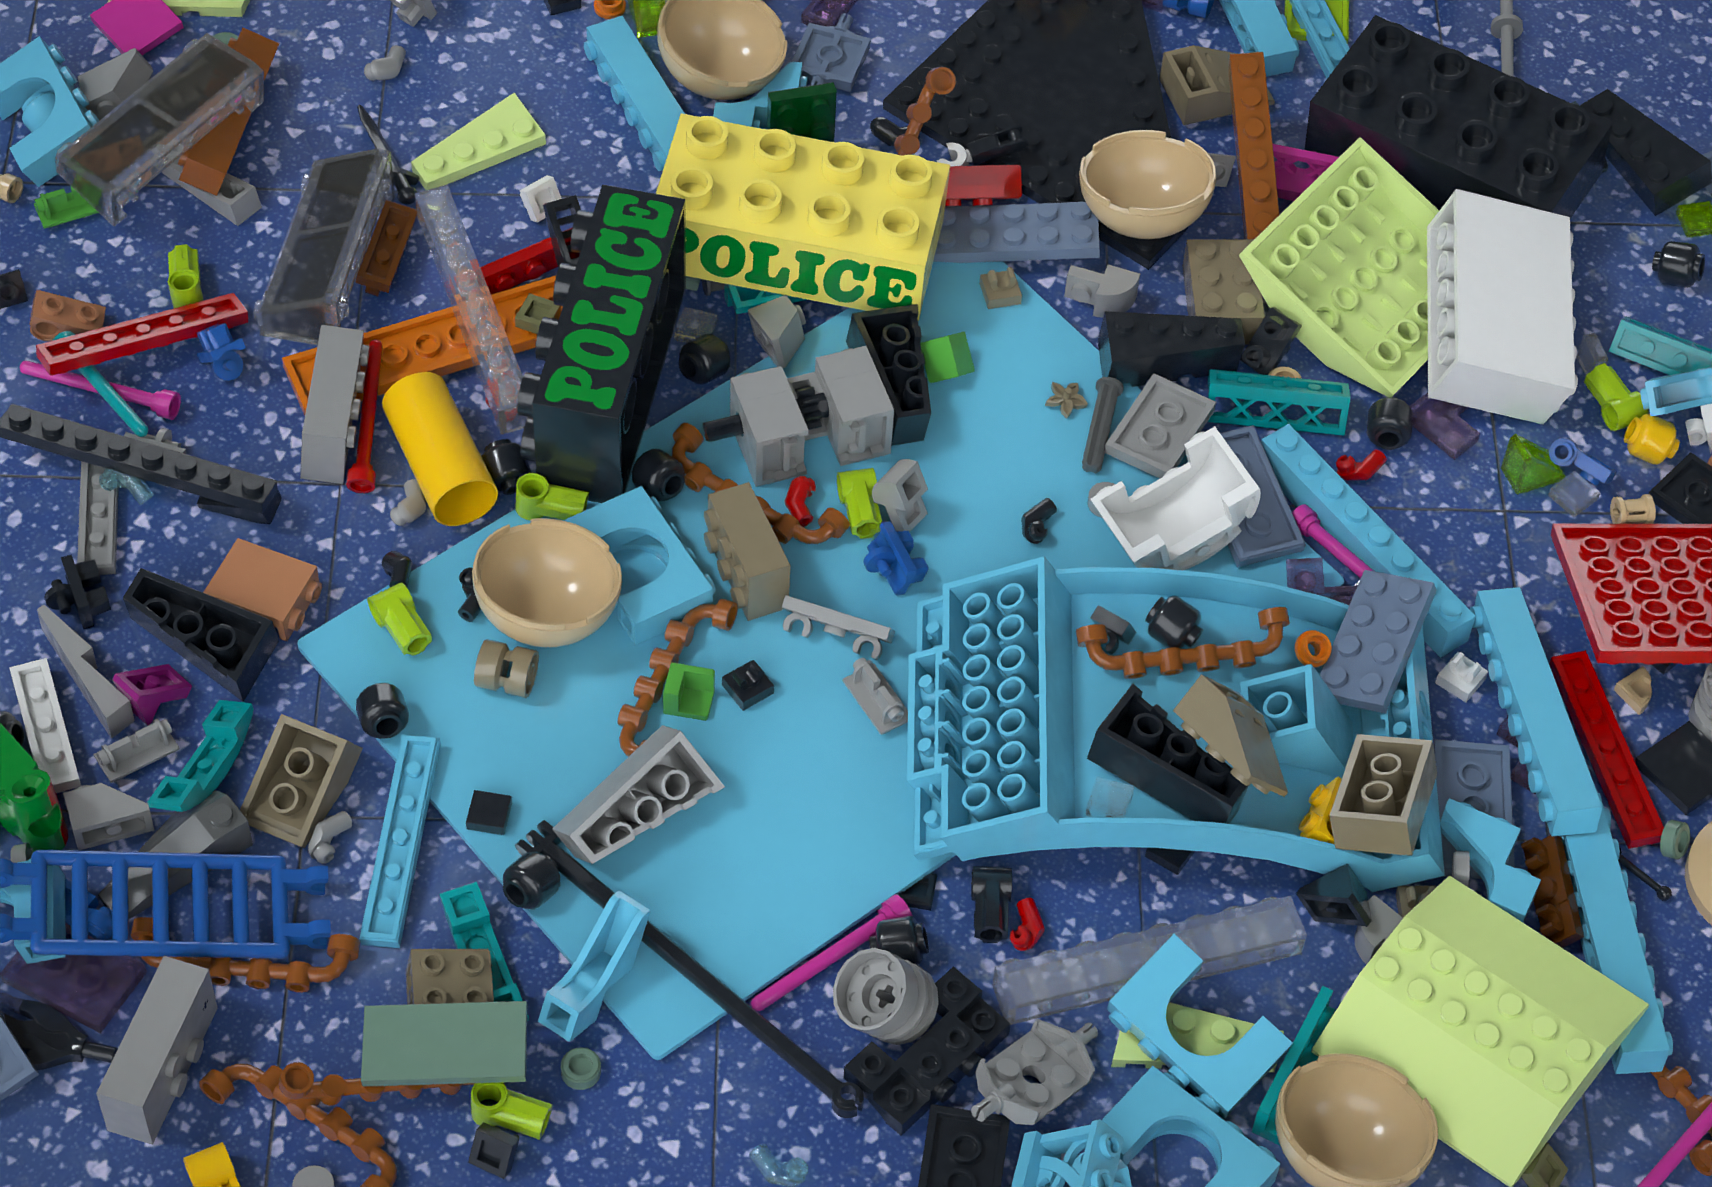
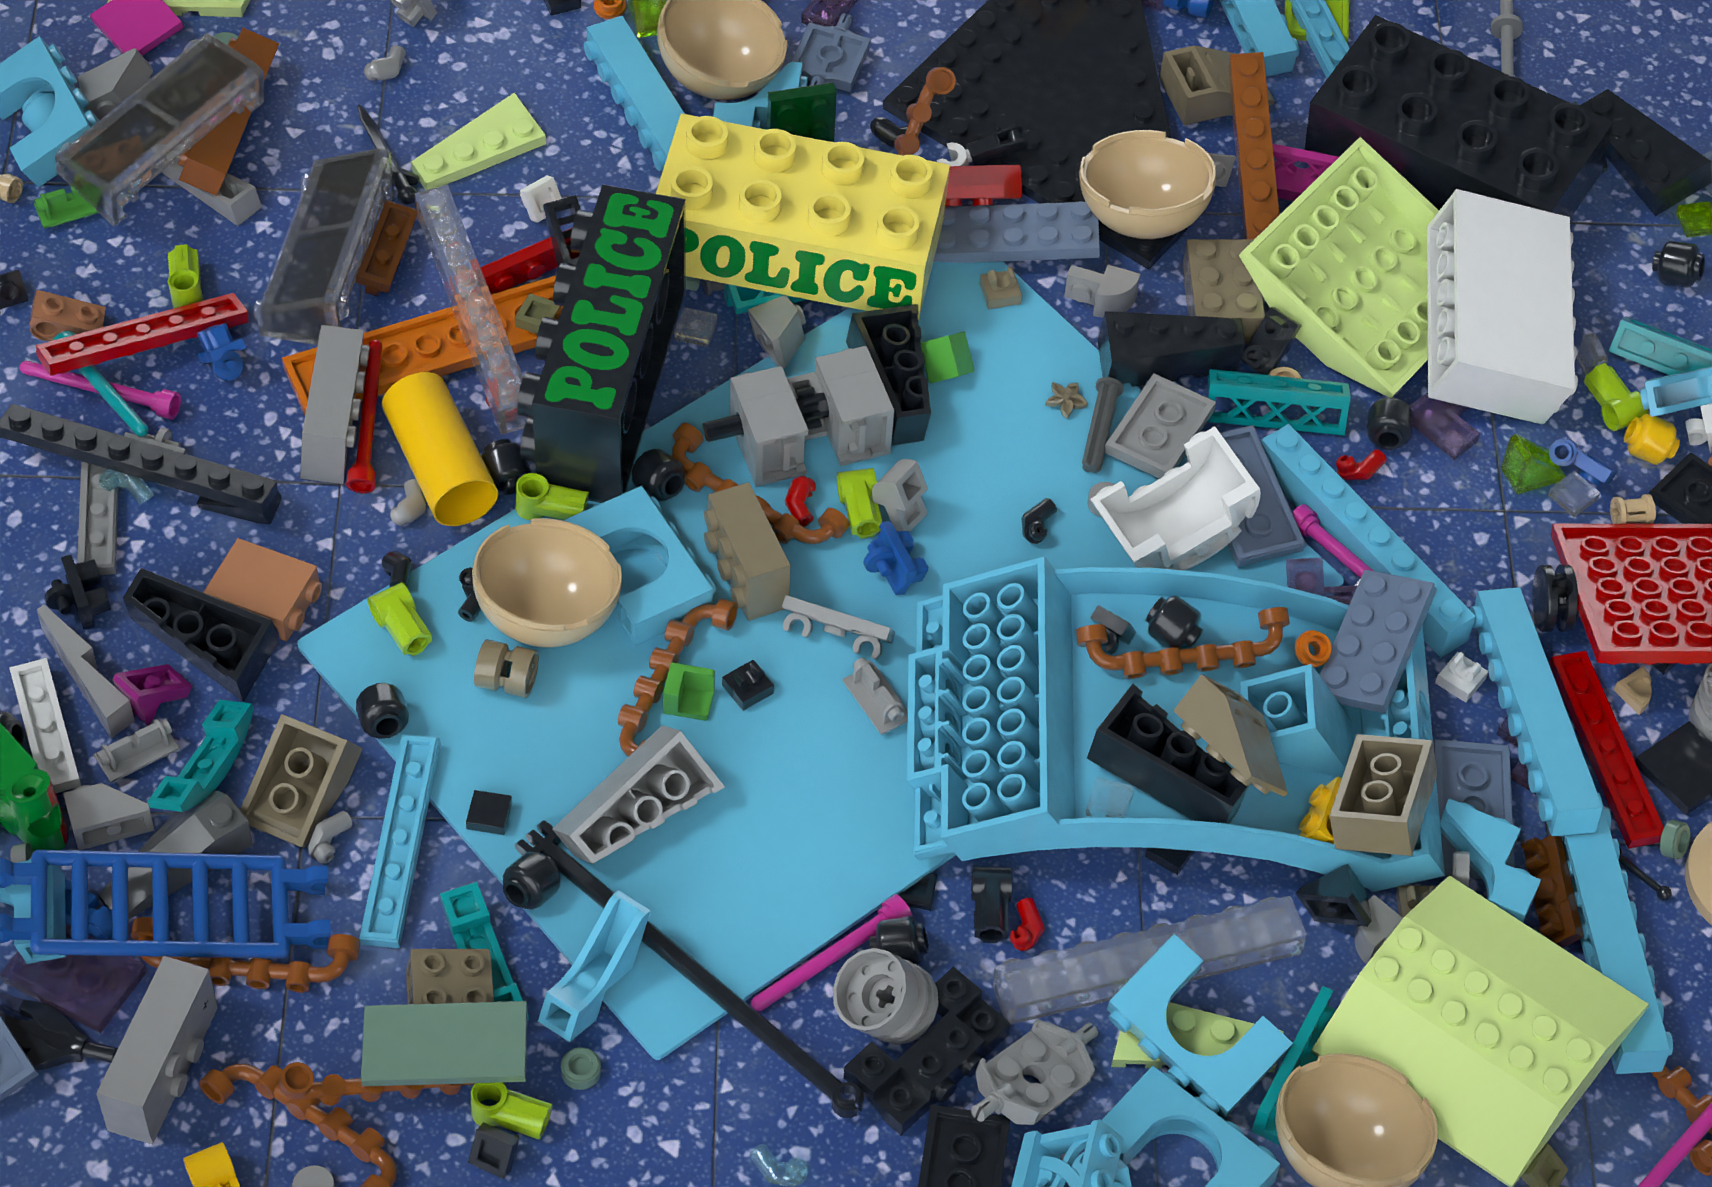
(704, 359): black head -> none
(1555, 598): none -> black head

